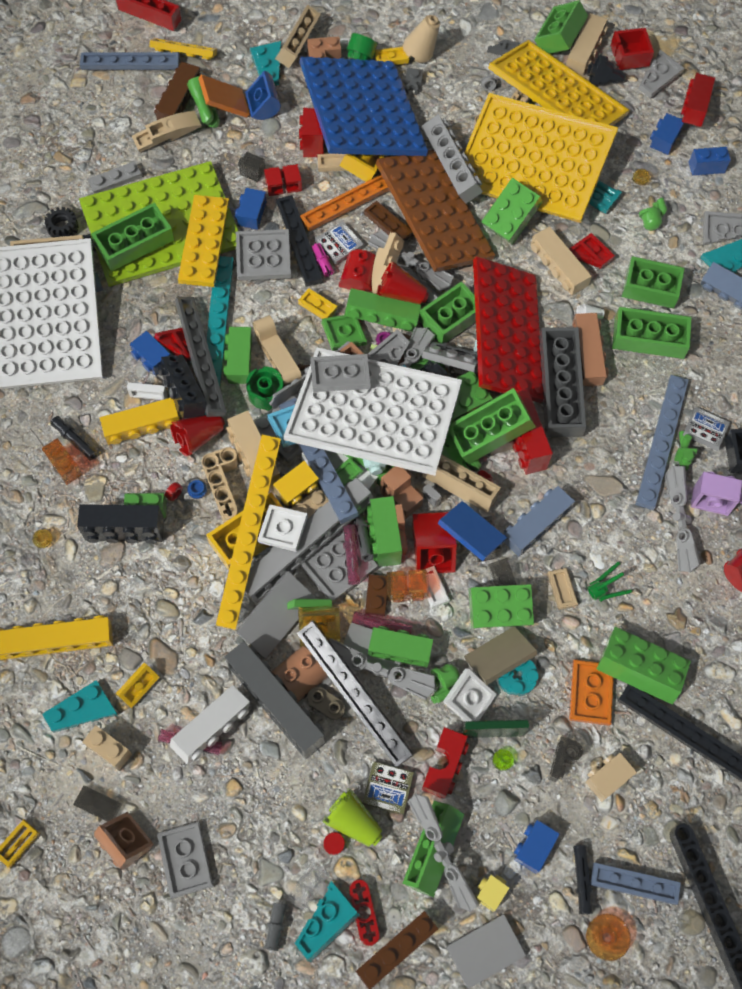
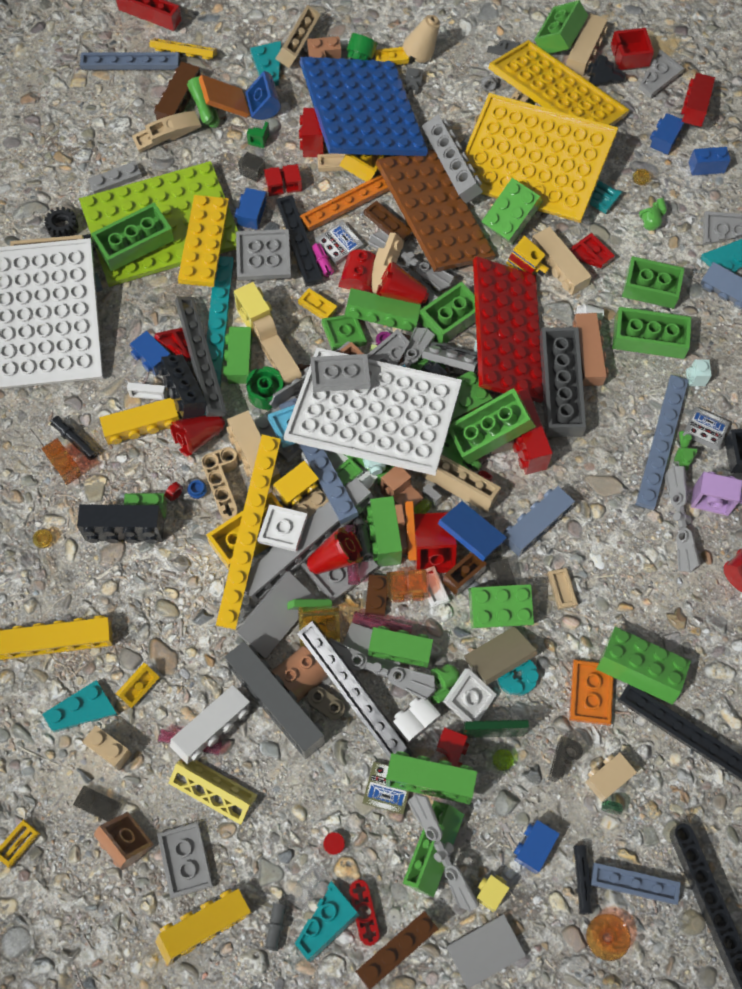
(202, 925): none -> yellow wedge
(213, 784): none -> light yellow fence
(251, 304): none -> light yellow brick
(257, 136): none -> green panel
(336, 552): none -> red cone
(353, 819): lime cone -> none
(410, 530): none -> orange tile
(415, 719): none -> white brick
(423, 507): none -> clear neon green tile
(431, 778): none -> bright green brick
(464, 573): none -> reddish brown brick
(527, 257): none -> yellow torso
(599, 588): green plant -> none
(612, 807): none -> clear green tile
(698, 373): none -> light aqua brick

